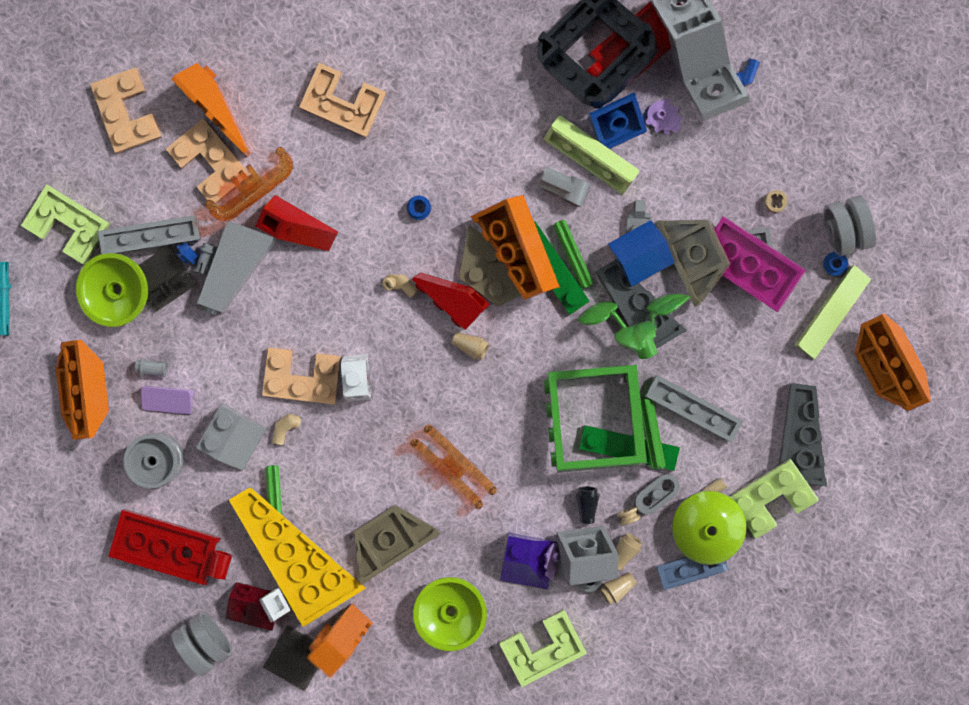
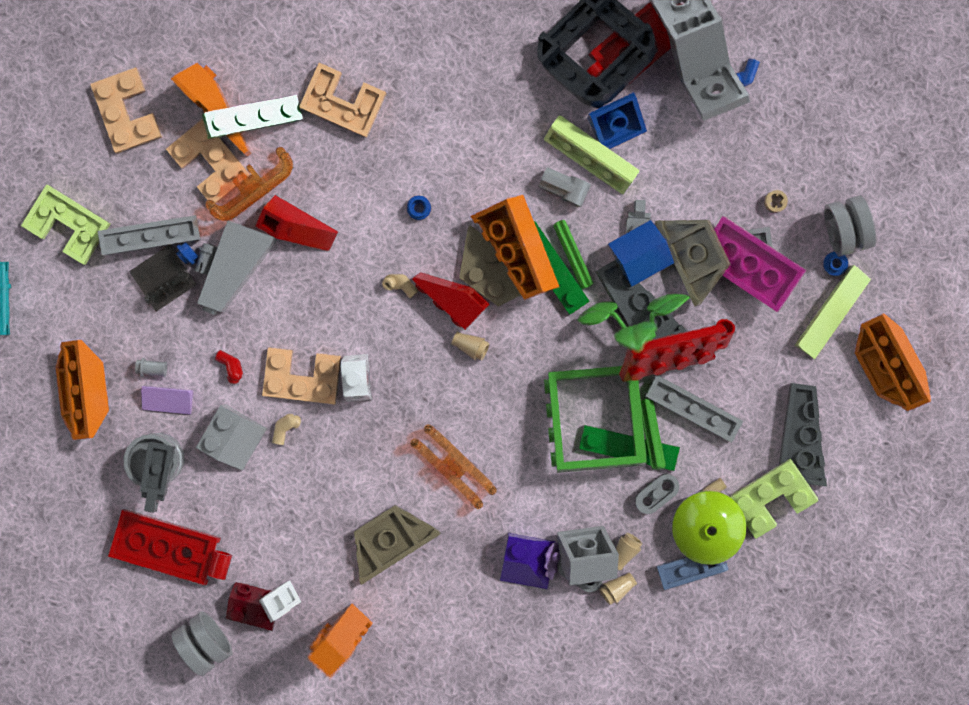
(97, 289): lime dish -> none
(156, 474): none -> dark grey hinge
(232, 364): none -> red arm
(251, 117): none -> plate
(273, 487): bright green axle -> none
(290, 658): clear smoke hinge -> none
(301, 568): yellow wing -> none
(445, 630): lime dish -> none
(533, 665): yellowish green plate -> none
(587, 503): black cone -> none
(628, 516): tan bush -> none
(663, 116): lavender piece -> none
(677, 351): none -> red hinge

